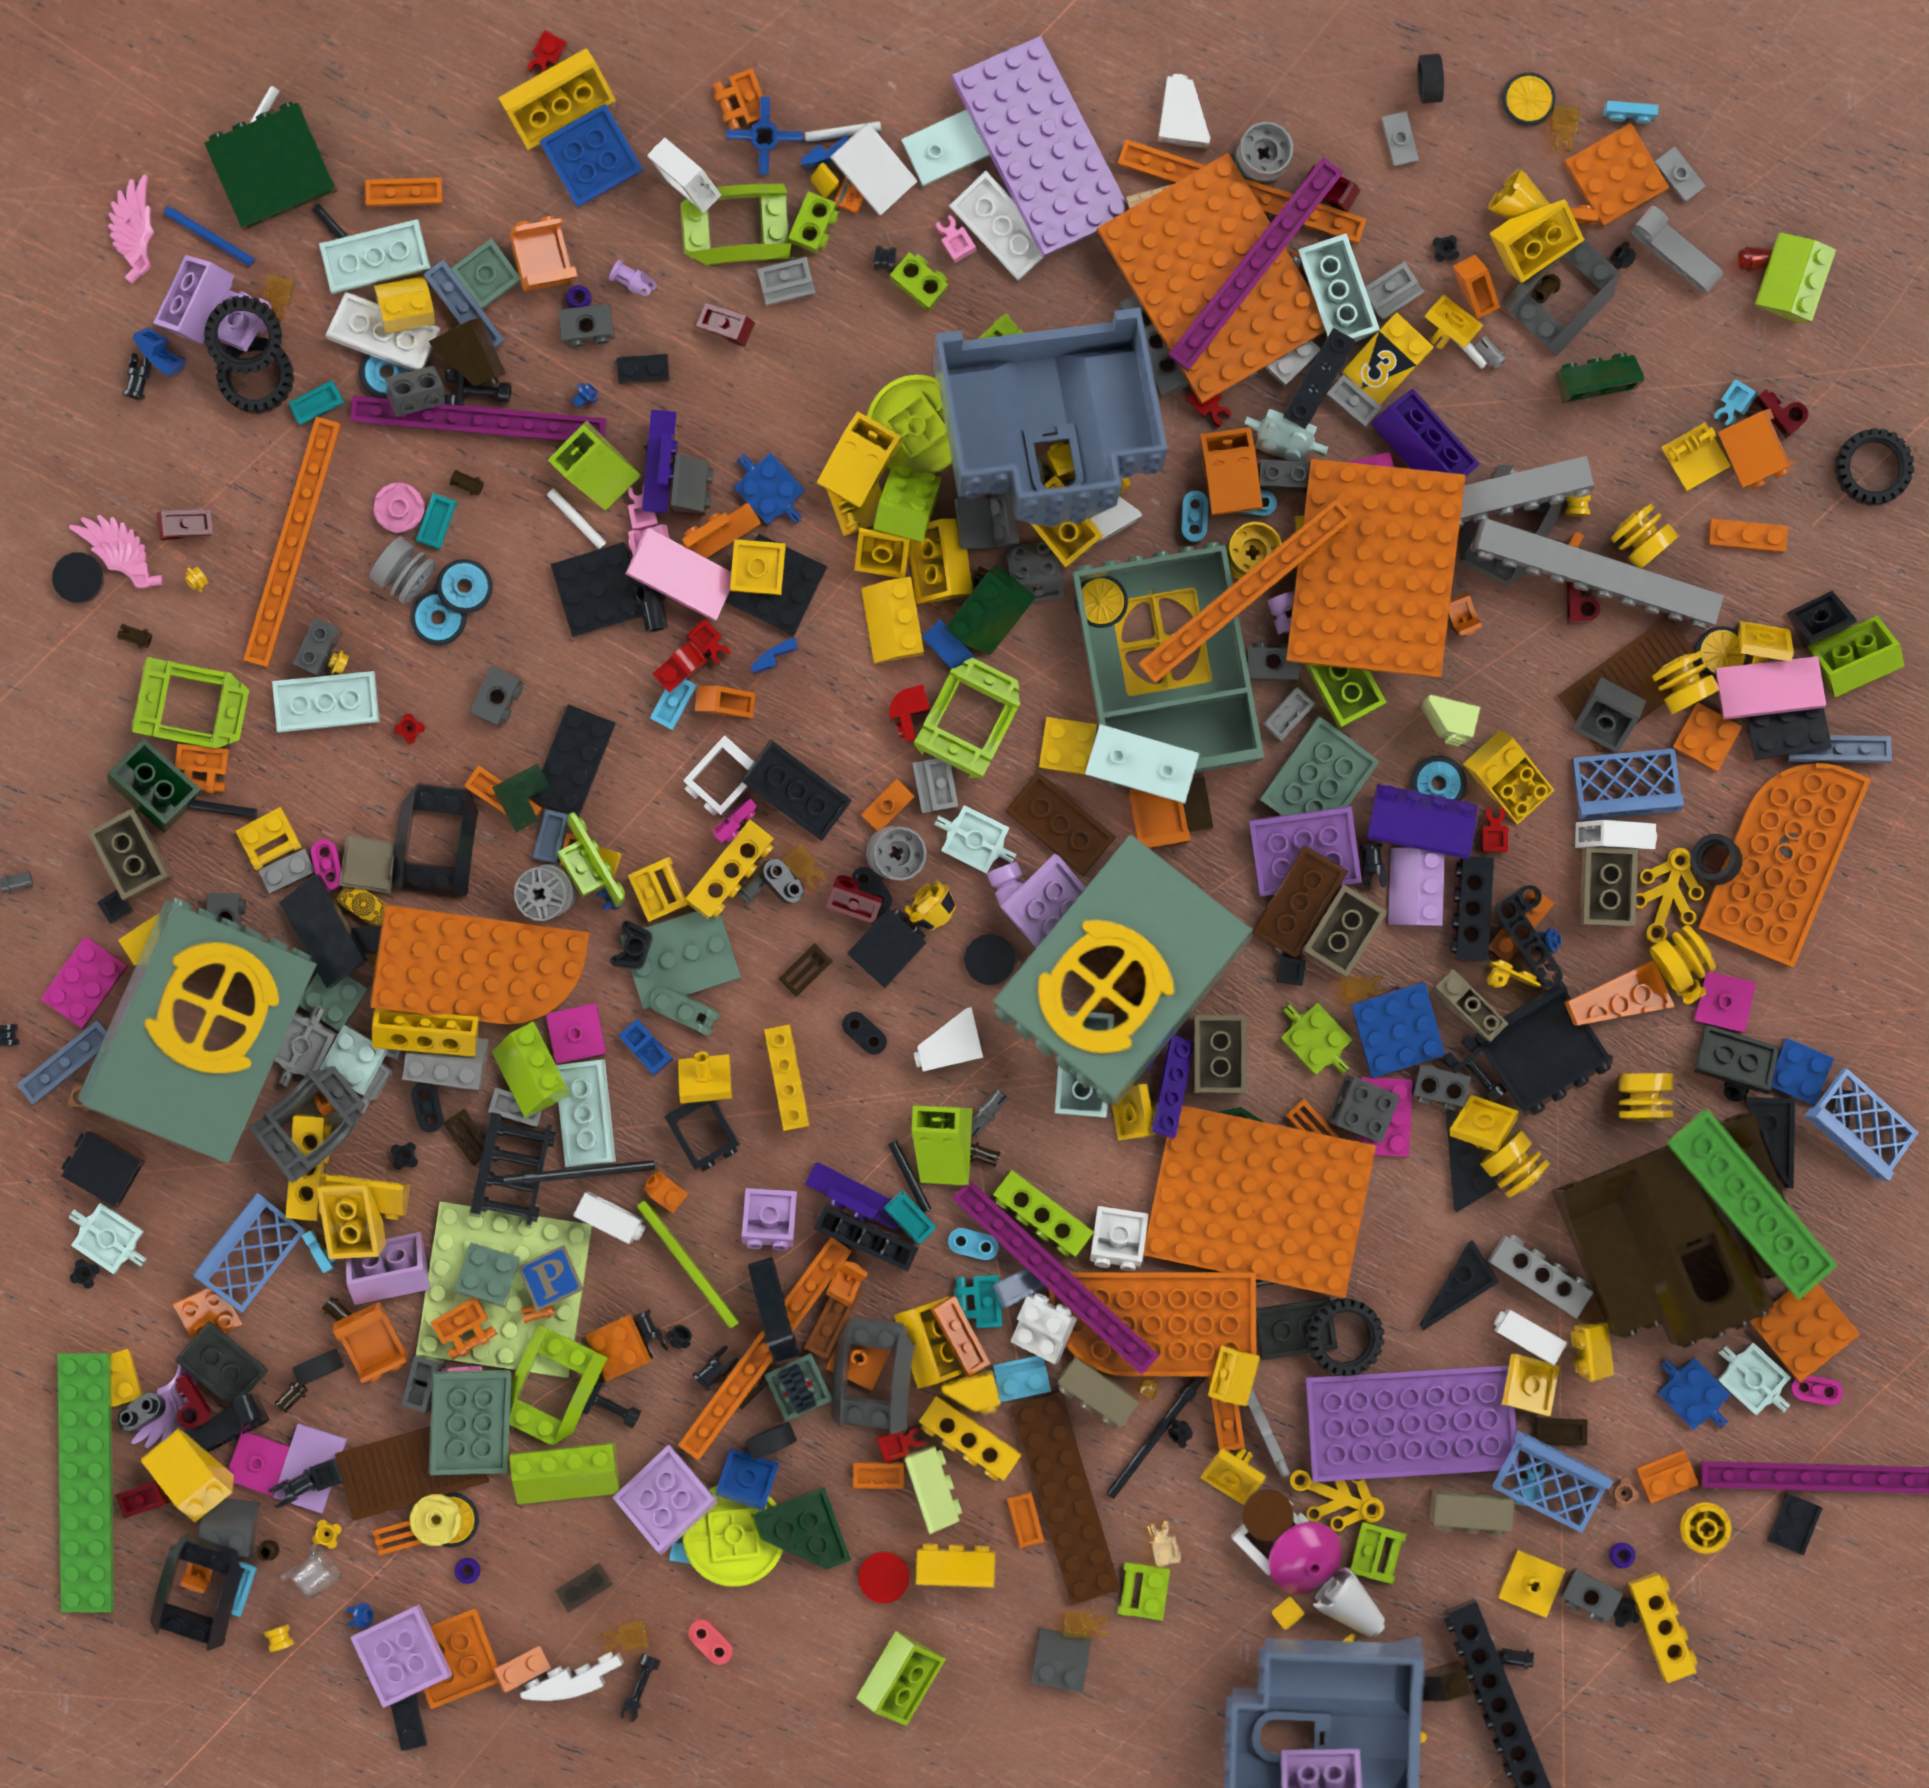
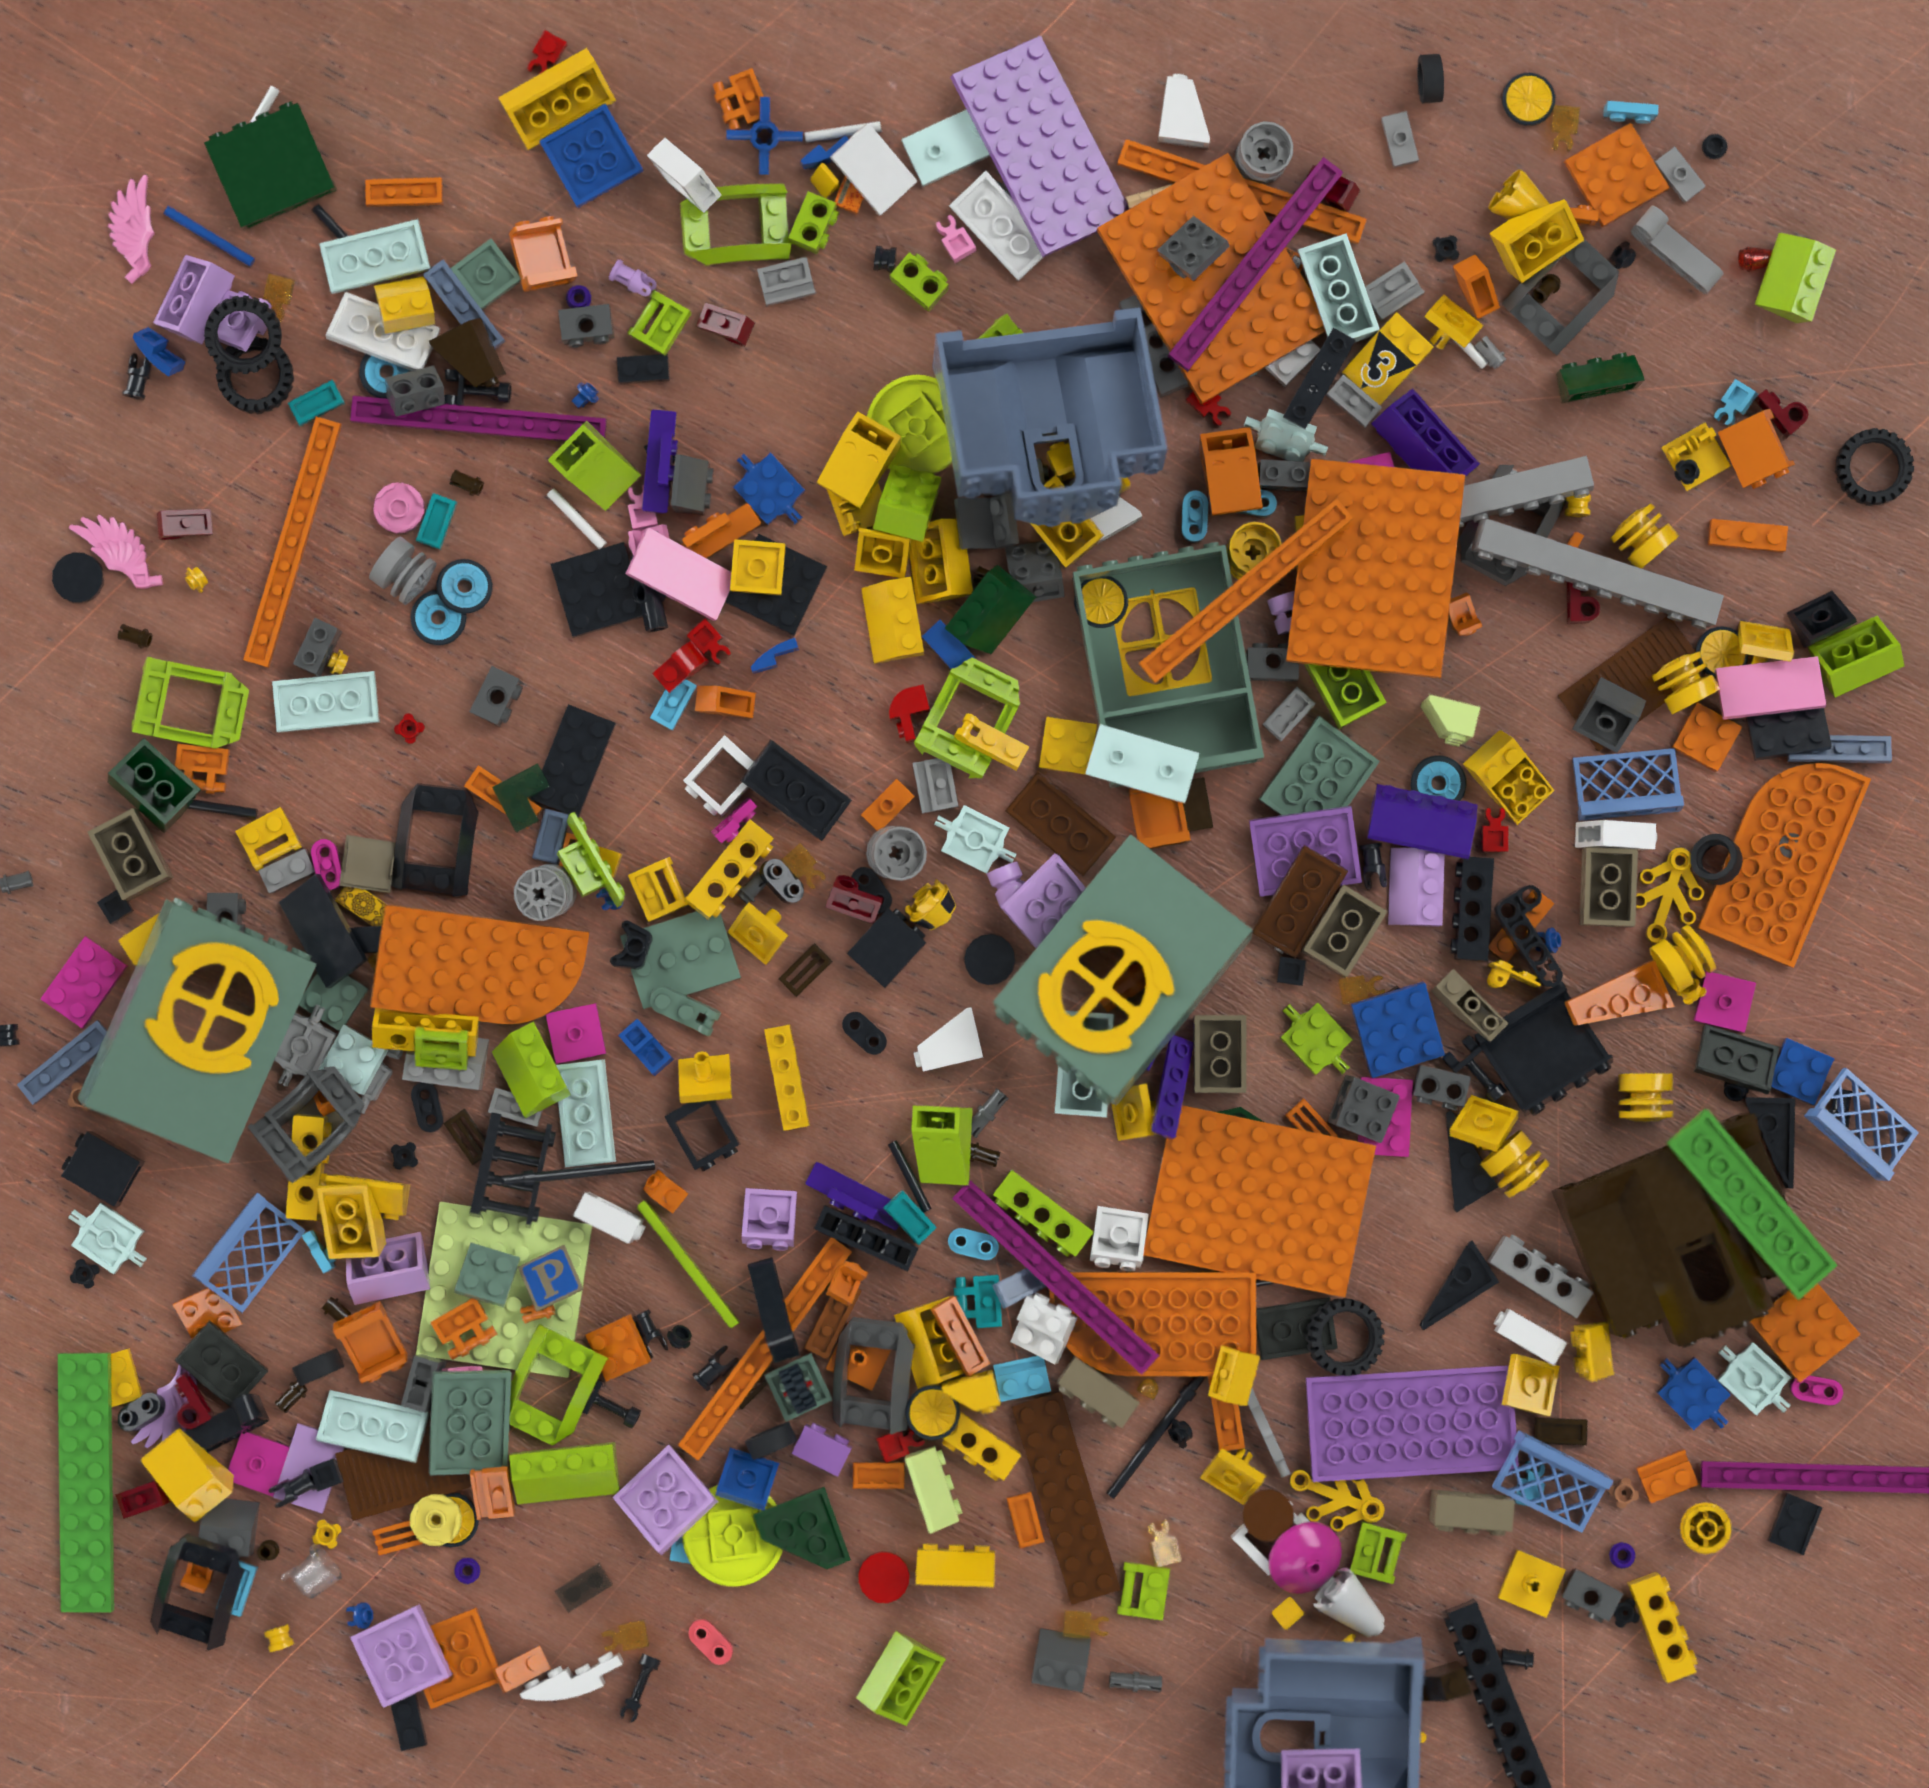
(372, 1426): none -> light aqua plate
(441, 1054): none -> lime plate
(492, 1493): none -> orange plate
(665, 327): none -> lime plate
(758, 932): none -> yellow tile
(822, 1449): none -> medium lavender brick
(932, 1413): none -> yellow wheel
(991, 742): none -> yellow plate
(1135, 1681): none -> dark grey pin
(1193, 248): none -> dark grey plate
(1690, 465): none -> black plate
(1714, 146): none -> black plate

